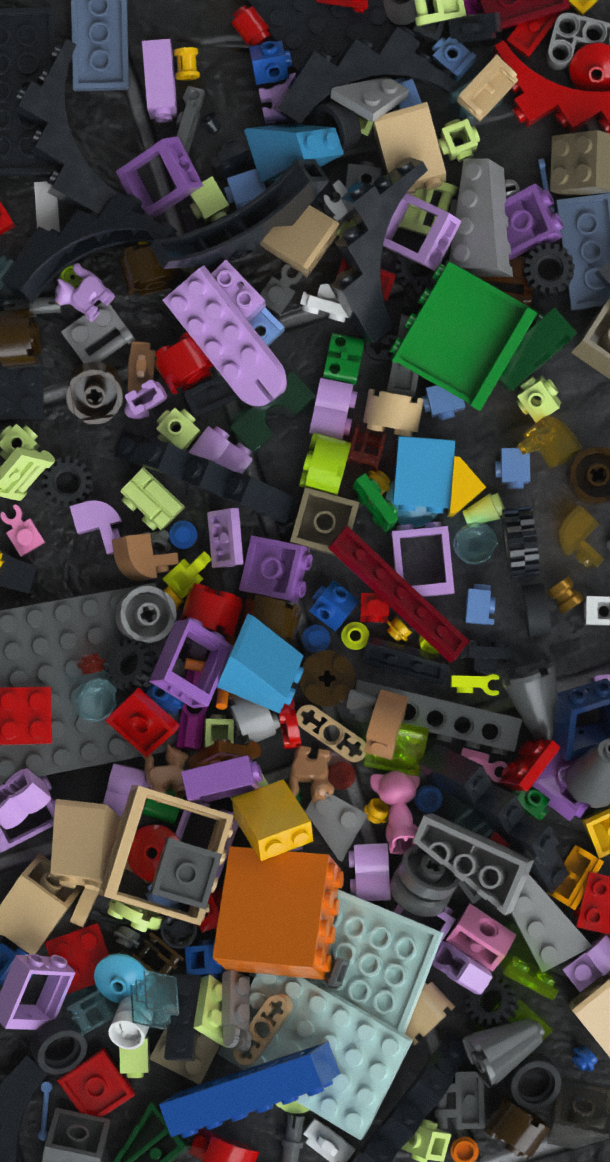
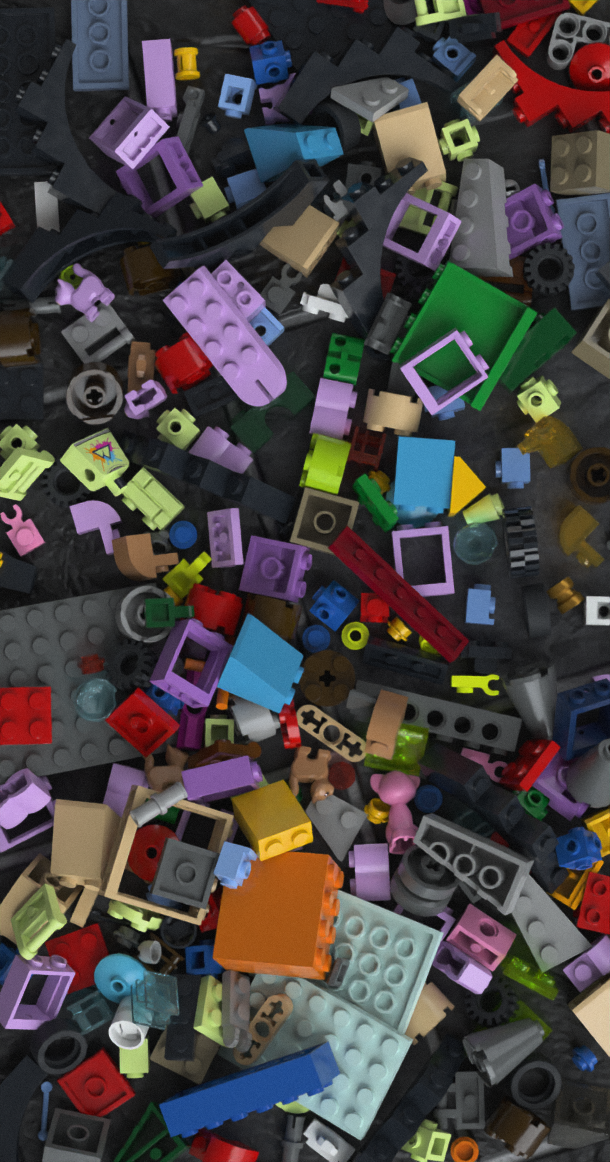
(32, 916): none -> yellowish green plate
(98, 462): none -> yellowish green torso
(119, 139): none -> lavender window
(149, 951): none -> light grey hinge
(158, 804): none -> light grey pin
(162, 612): none -> dark green plate
(234, 864): none -> light blue brick
(235, 86): none -> light blue brick
(388, 323): none -> dark grey hinge
(464, 342): none -> lavender window
(578, 849): none -> blue brick

